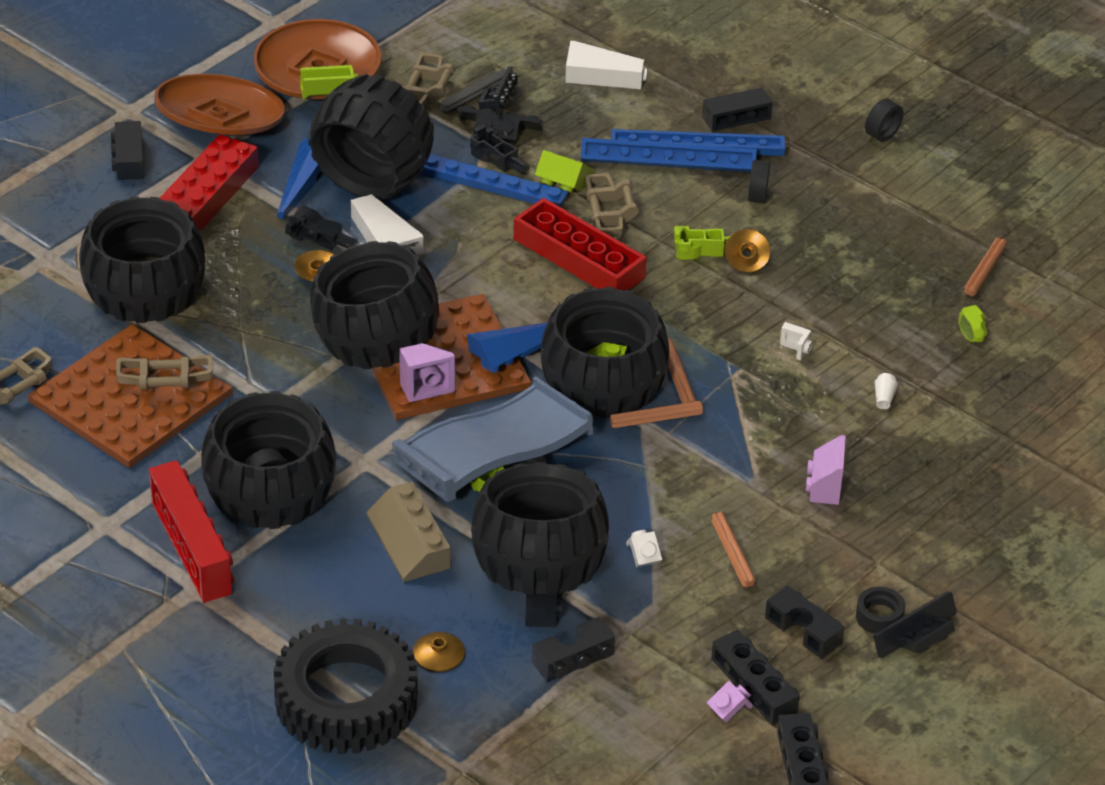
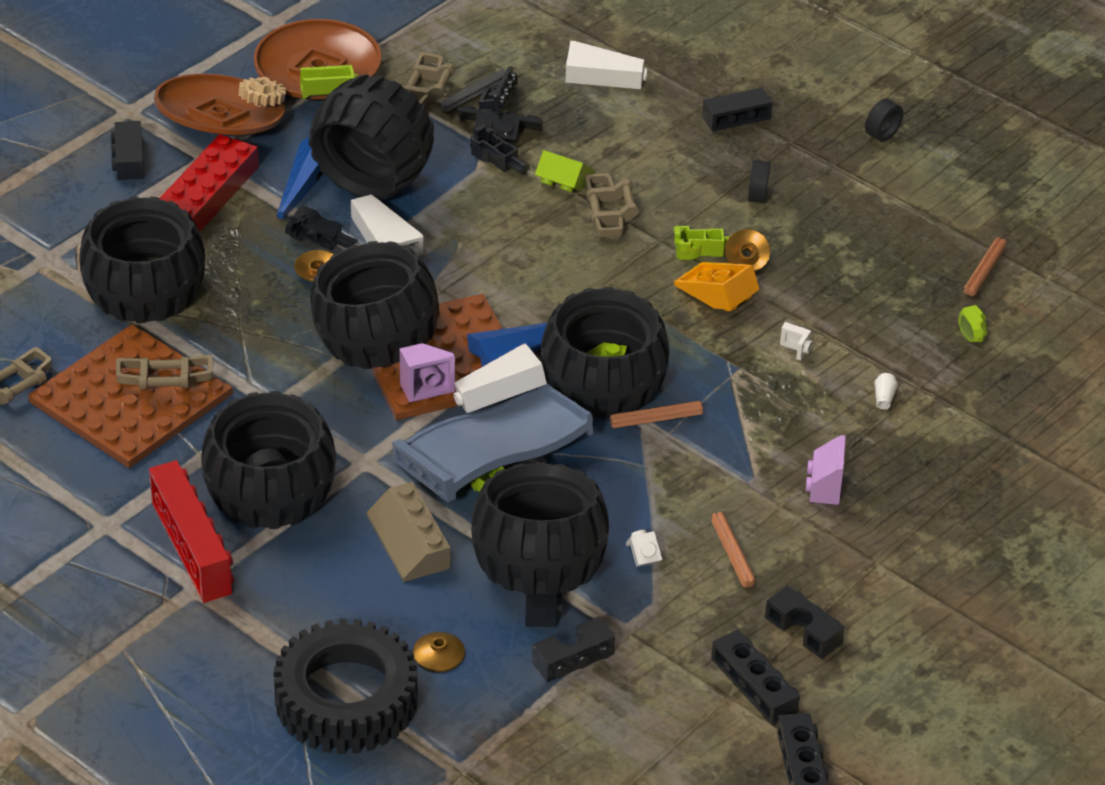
(262, 91): none -> tan gear
(493, 181): blue plate -> none
(500, 379): none -> white slope
(578, 247): red brick -> none
(667, 155): blue plate -> none
(679, 376): nougat axle -> none
(720, 284): none -> light orange slope
(729, 701): lavender bracket -> none
(765, 144): blue plate -> none
(879, 596): black tyre -> none
(918, 628): black bracket -> none

